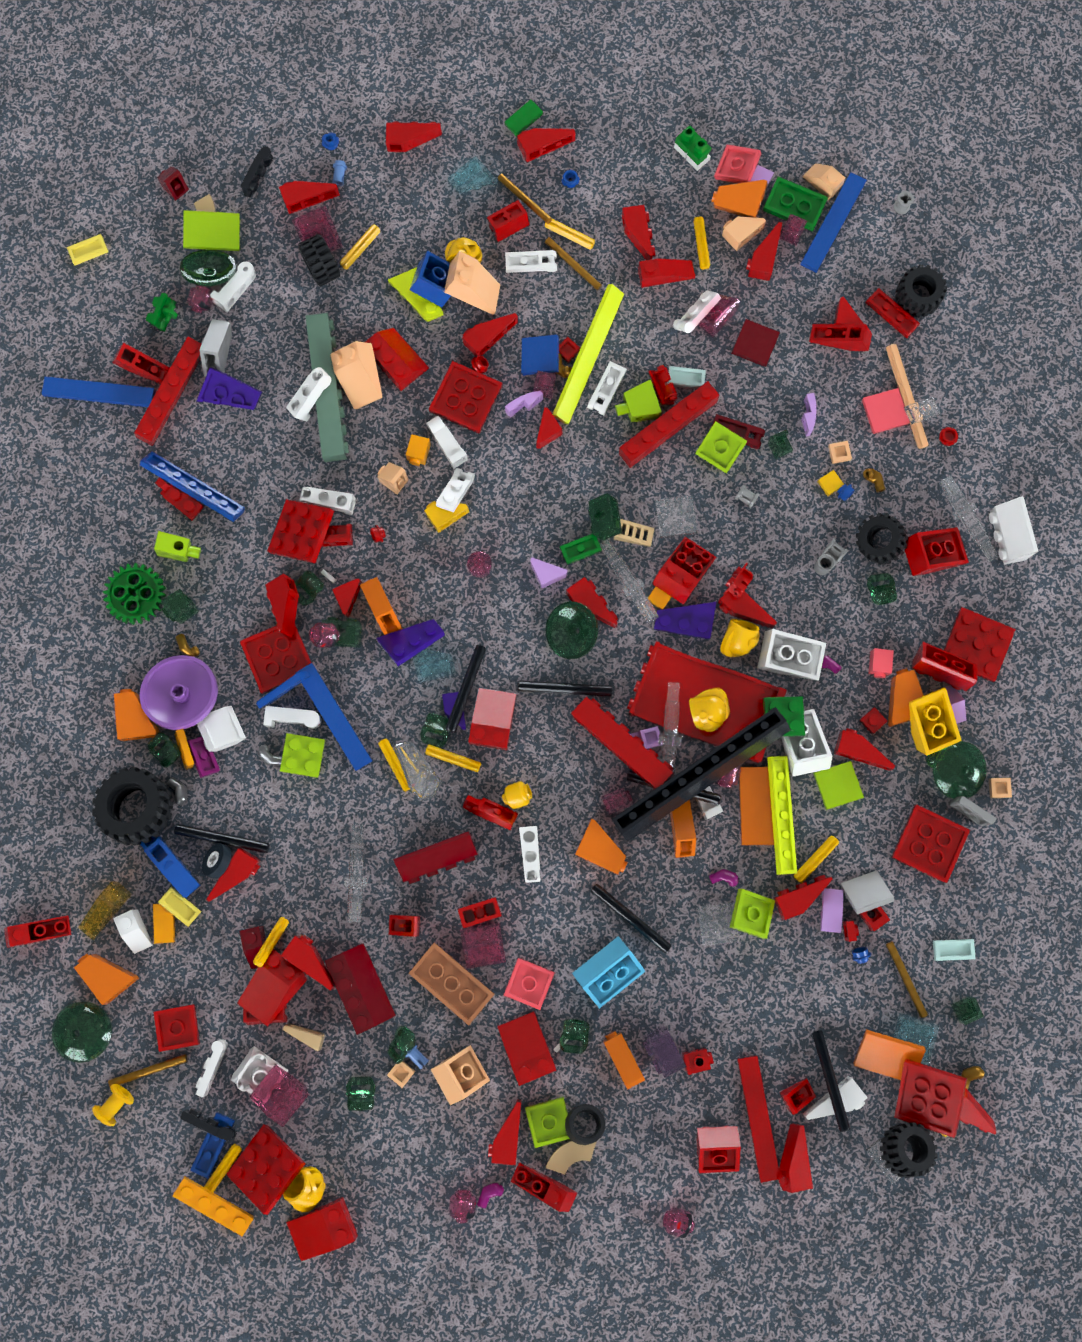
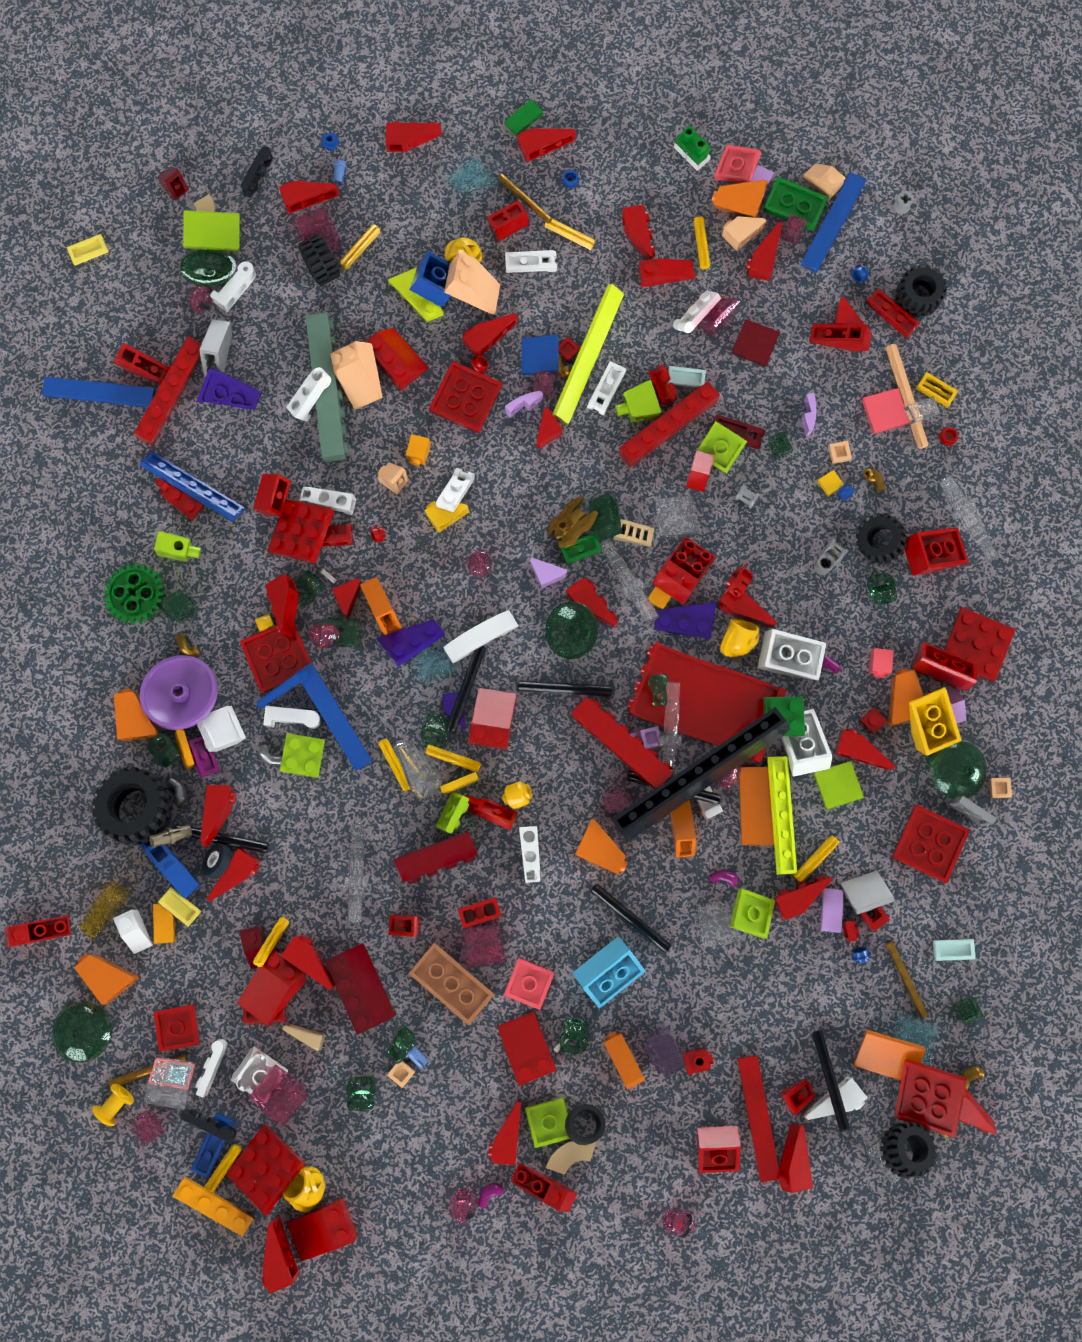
(147, 1127): none -> clear pink brick
(163, 312): green hips -> none
(170, 836): none -> dark tan pin
(170, 1083): none -> clear slope
(217, 808): none -> red slope
(264, 622): none -> yellow hose
(272, 494): none -> red brick
(279, 1262): none -> red slope
(447, 442): white leg -> none
(452, 812): none -> lime plate
(459, 783): none -> yellow tile
(460, 1075): light nougat slope -> none
(480, 635): none -> white slope
(571, 523): none -> pearl gold piece
(575, 265): pearl gold bar -> none
(658, 685): none -> piece
(700, 471): none -> slope
(709, 709): yellow helmet -> none
(860, 273): none -> blue plate
(929, 393): none -> yellow tile
(1013, 531): white slope -> none

